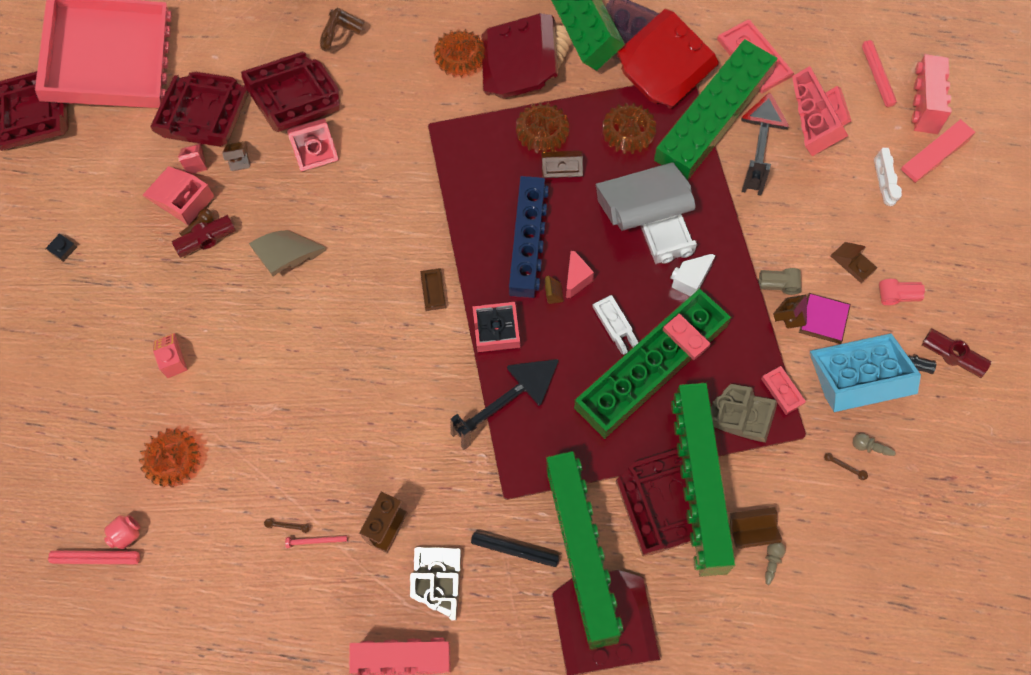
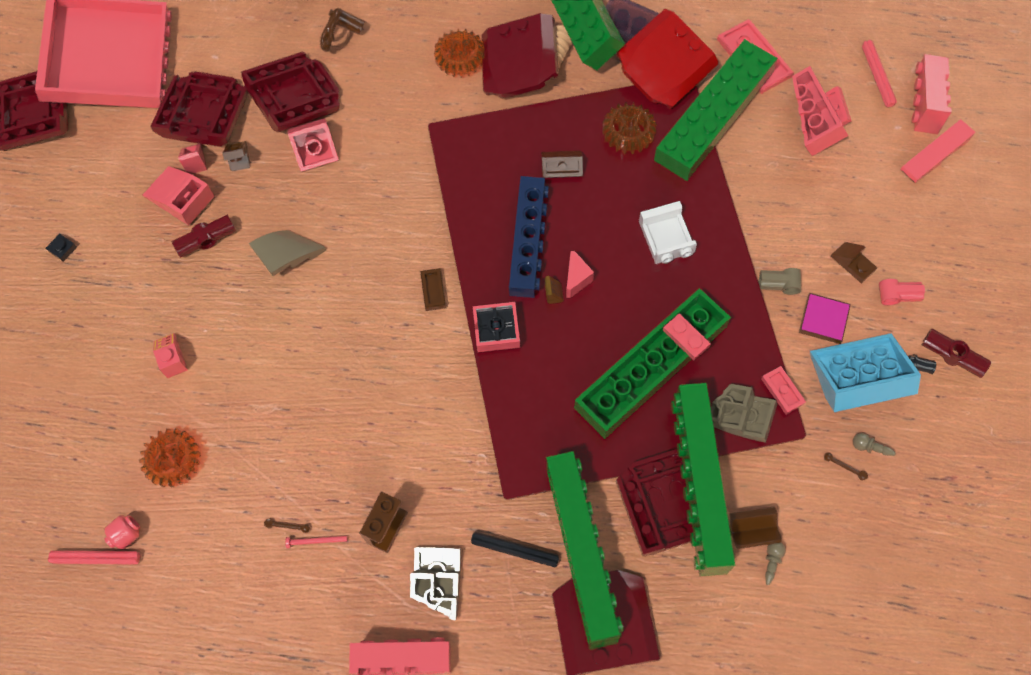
(203, 216): reddish brown bar -> none
(532, 378): black piece -> none
(549, 119): clear orange gear -> none
(615, 322): white hinge -> none
(645, 196): light grey piece -> none
(692, 274): white slope -> none
(766, 114): black piece -> none
(792, 311): reddish brown slope -> none
(886, 177): white hinge -> none

